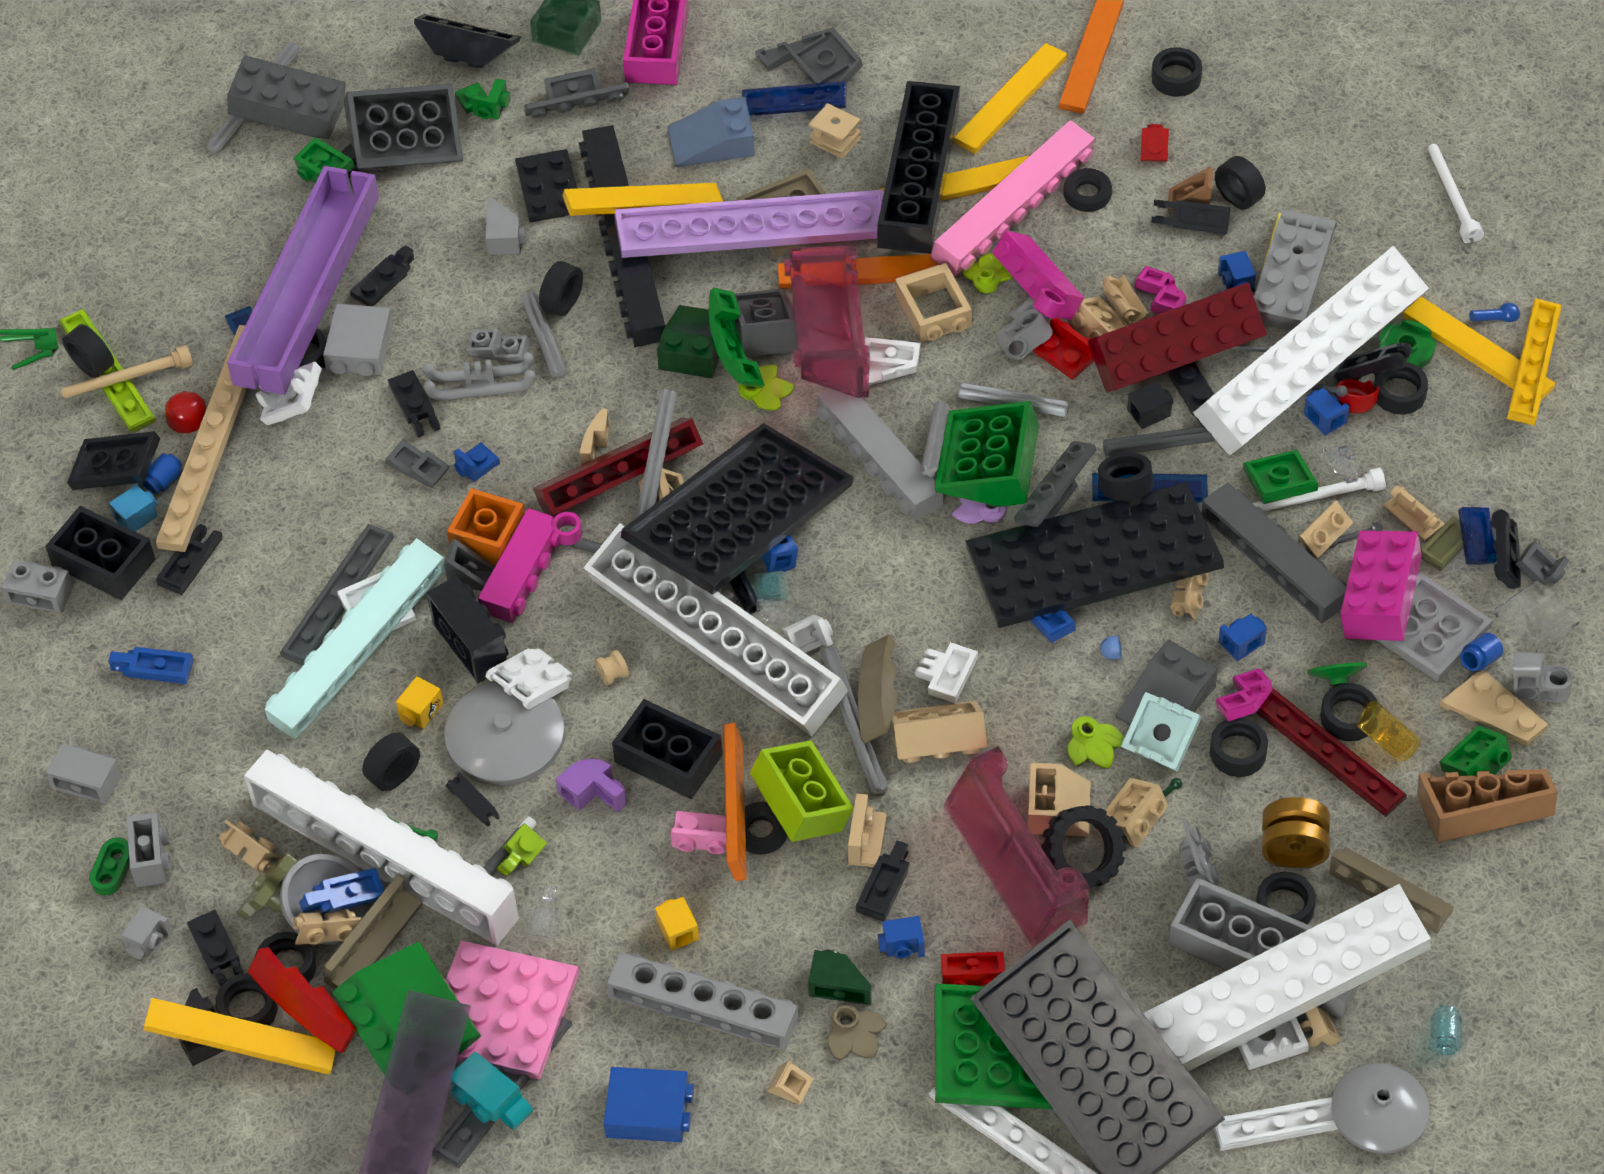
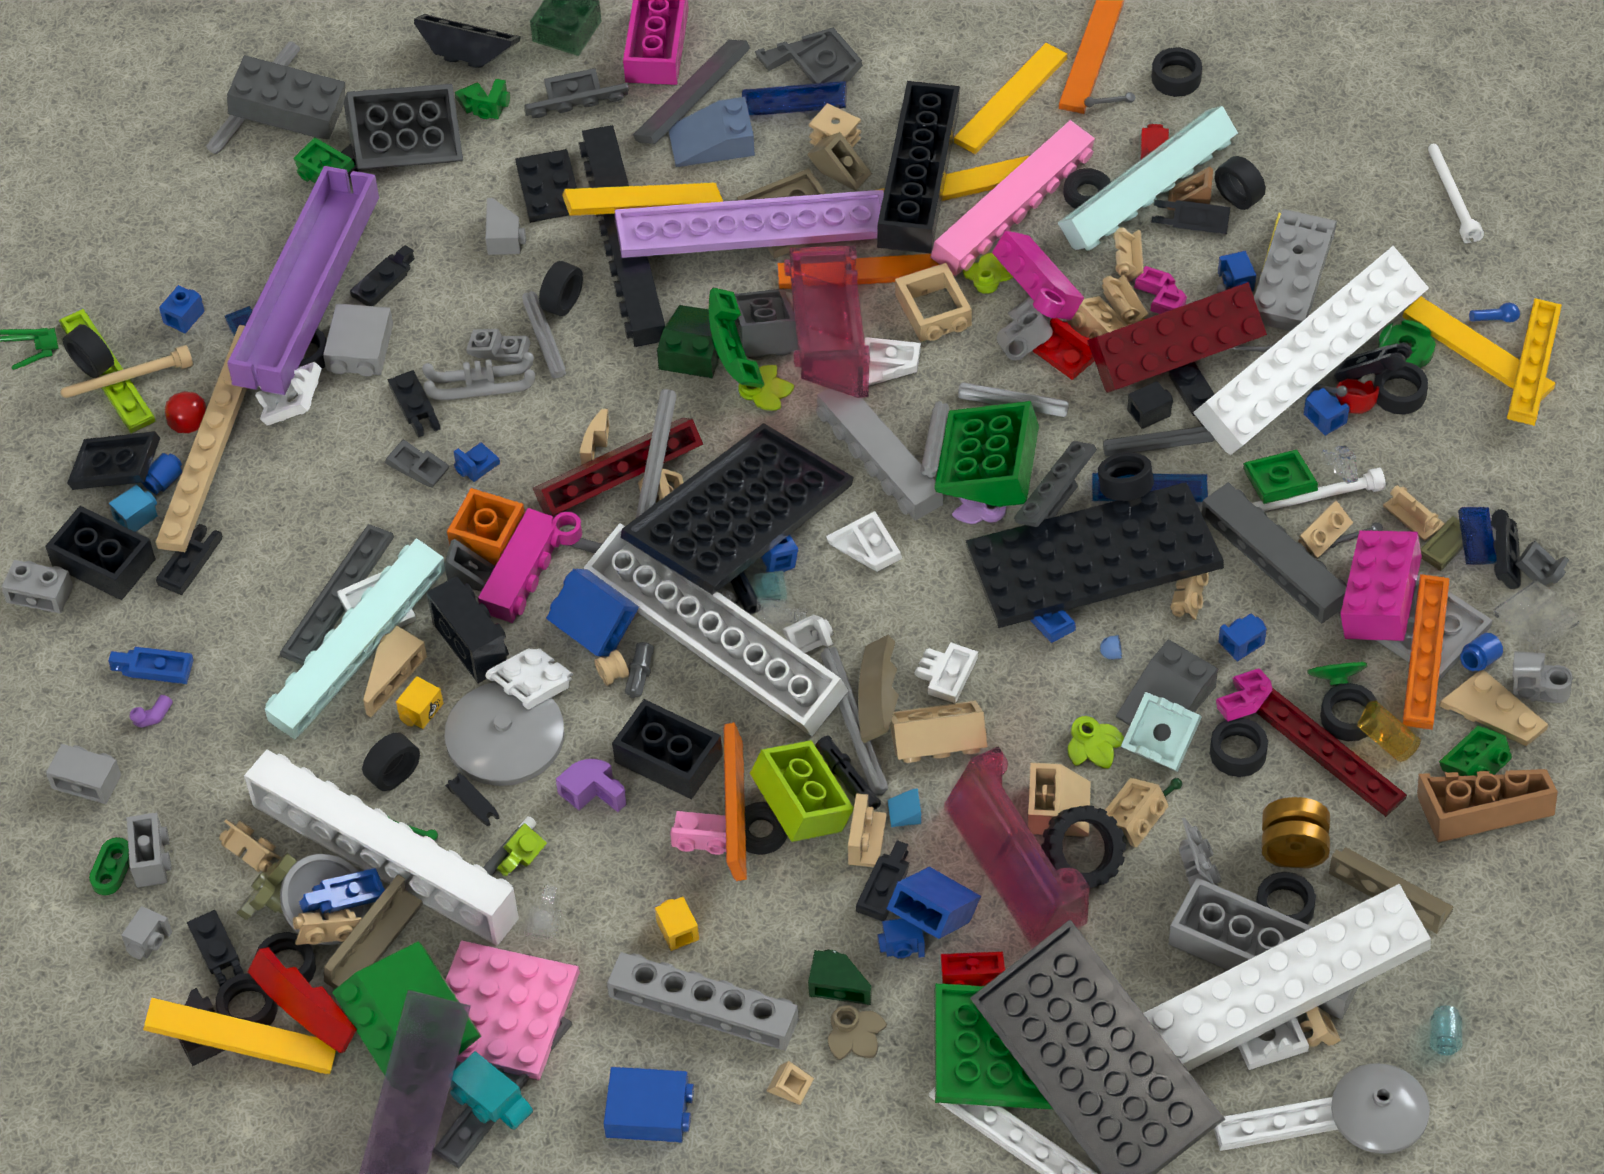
(152, 716): none -> medium lavender arm
(182, 309): none -> blue brick
(394, 662): none -> tan slope
(592, 612): none -> blue brick
(639, 669): none -> dark grey axle
(691, 91): none -> dark grey tile
(839, 161): none -> dark tan slope
(841, 765): none -> black pin
(866, 542): none -> white wing
(905, 809): none -> dark azure slope
(933, 902): none -> blue brick
(1129, 97): none -> dark grey hinge
(1129, 254): none -> tan hinge
(1147, 179): none -> light aqua brick
(1426, 652): none -> orange tile

